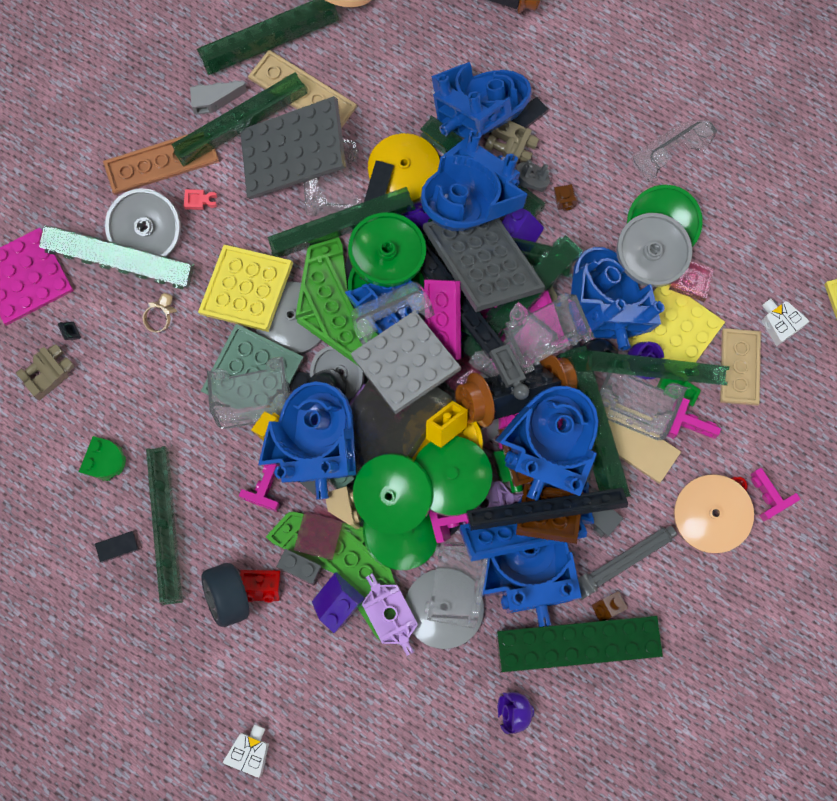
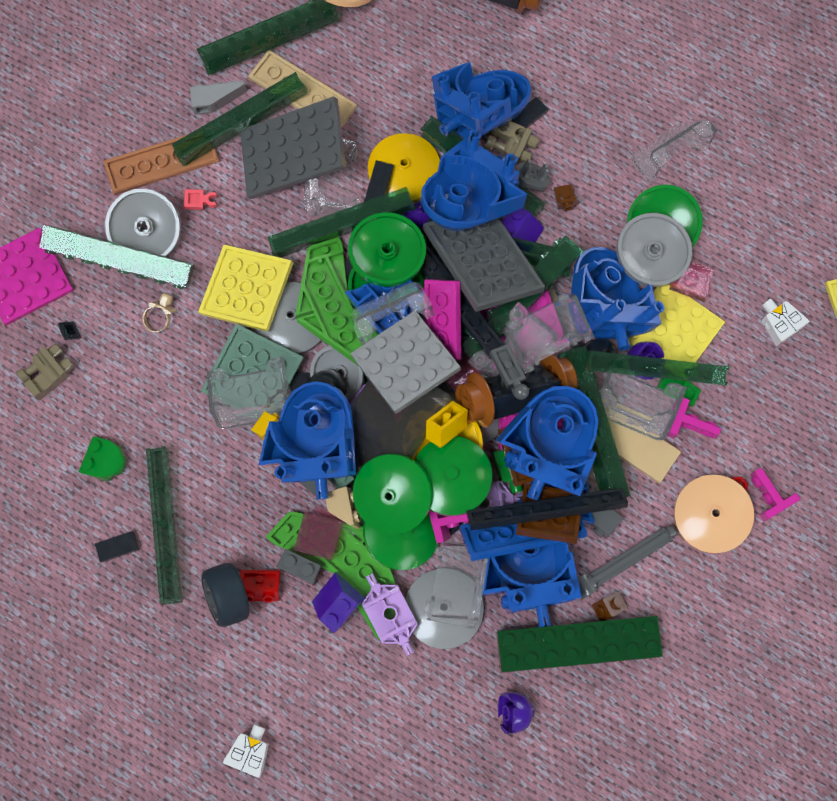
(262, 490): dark pink bracket -> none
(742, 354): tan tile -> none

